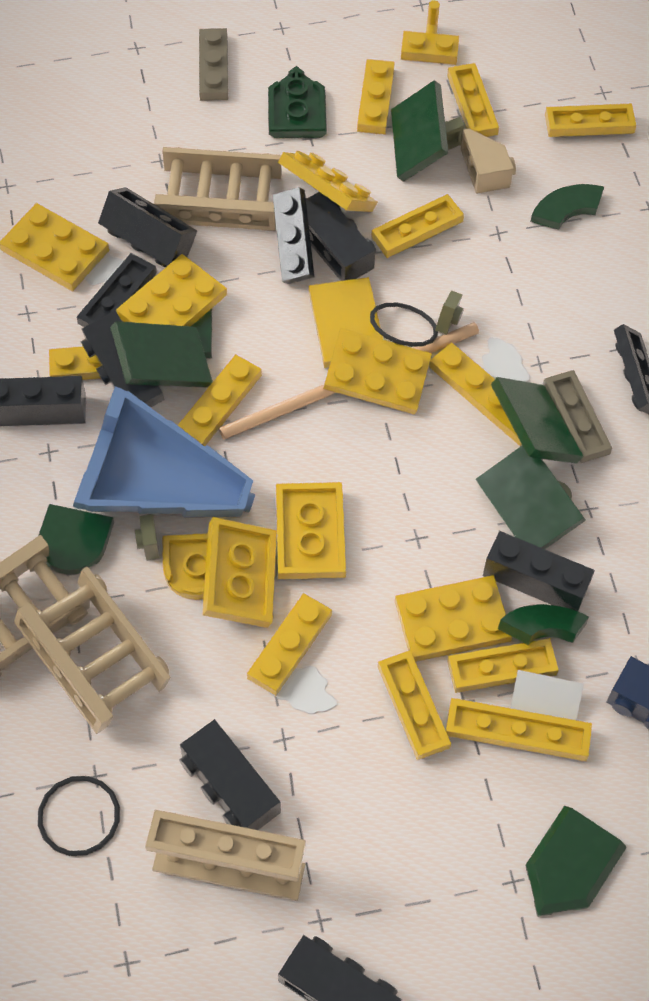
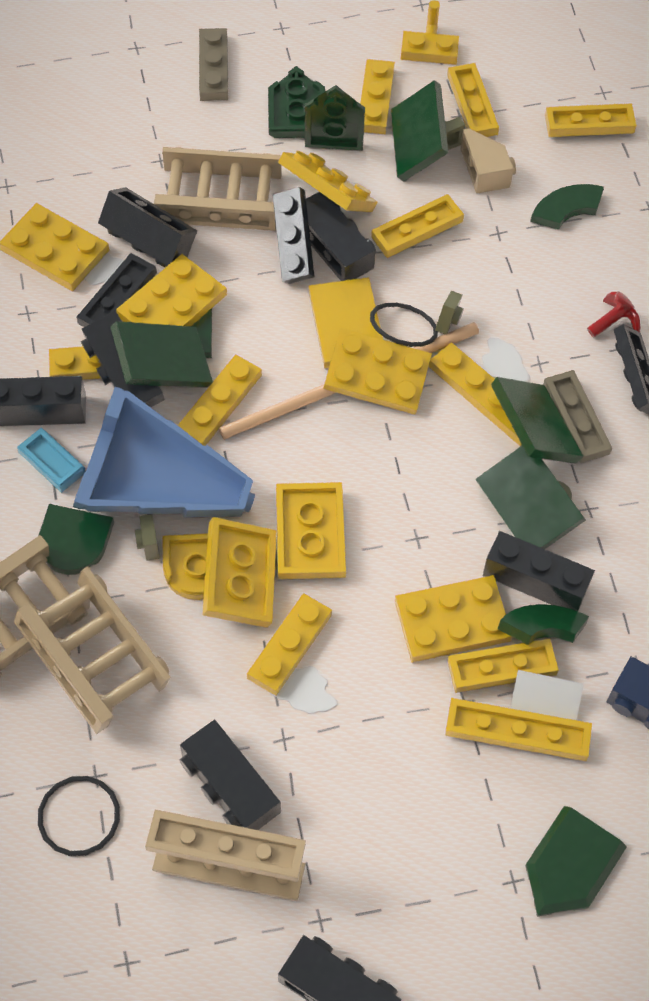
(51, 460): none -> medium azure tile
(334, 121): none -> dark green tile
(414, 705): yellow plate -> none
(623, 308): none -> red plant

